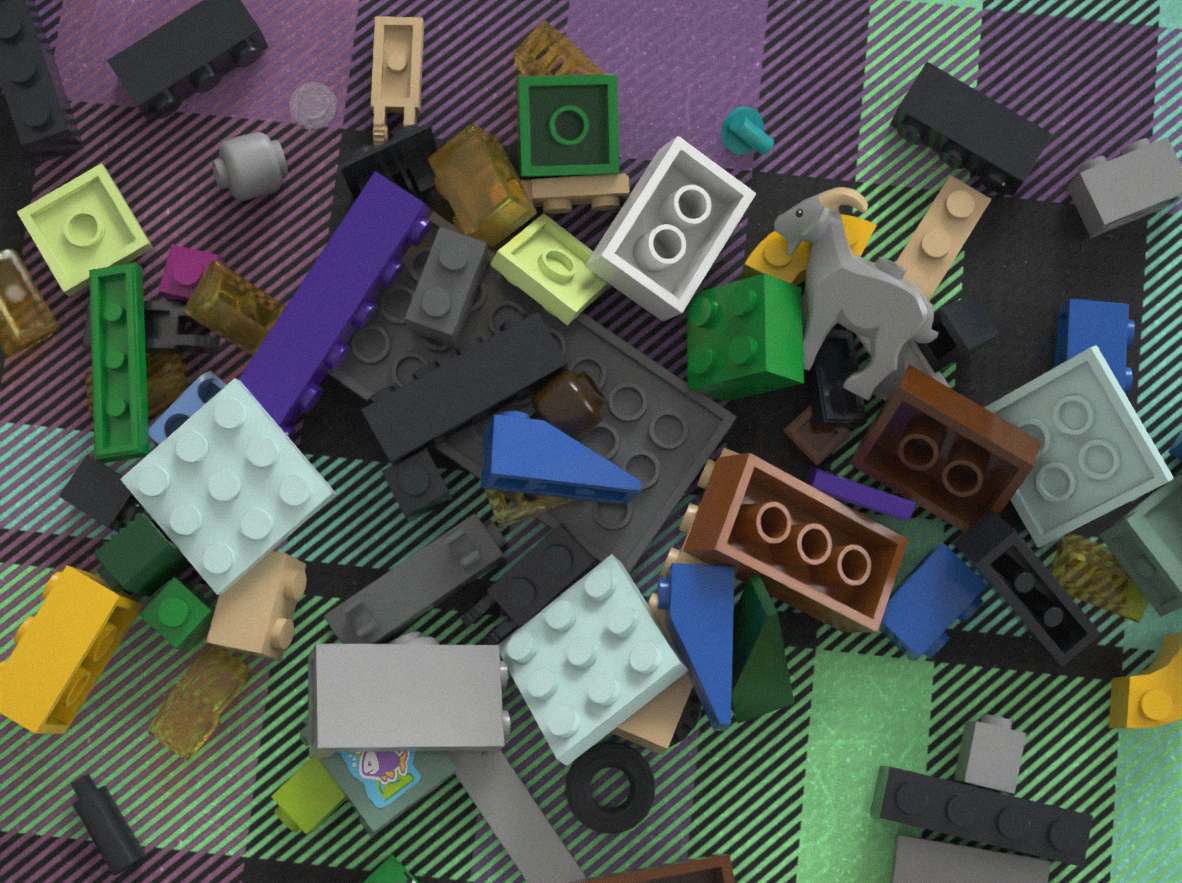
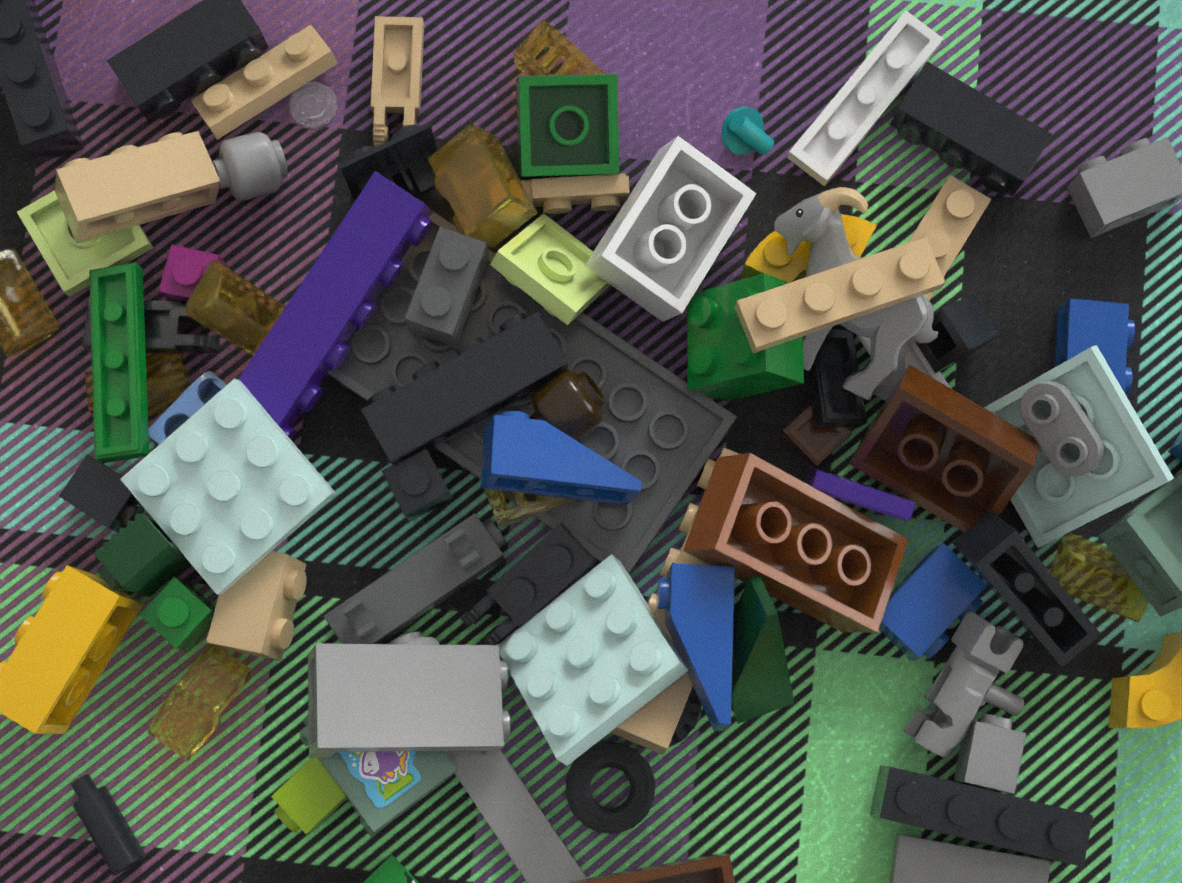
(136, 185): none -> tan brick
(264, 81): none -> tan plate
(839, 294): none -> tan plate
(865, 98): none -> white plate
(966, 685): none -> light grey piece
(1064, 426): none -> light grey plate

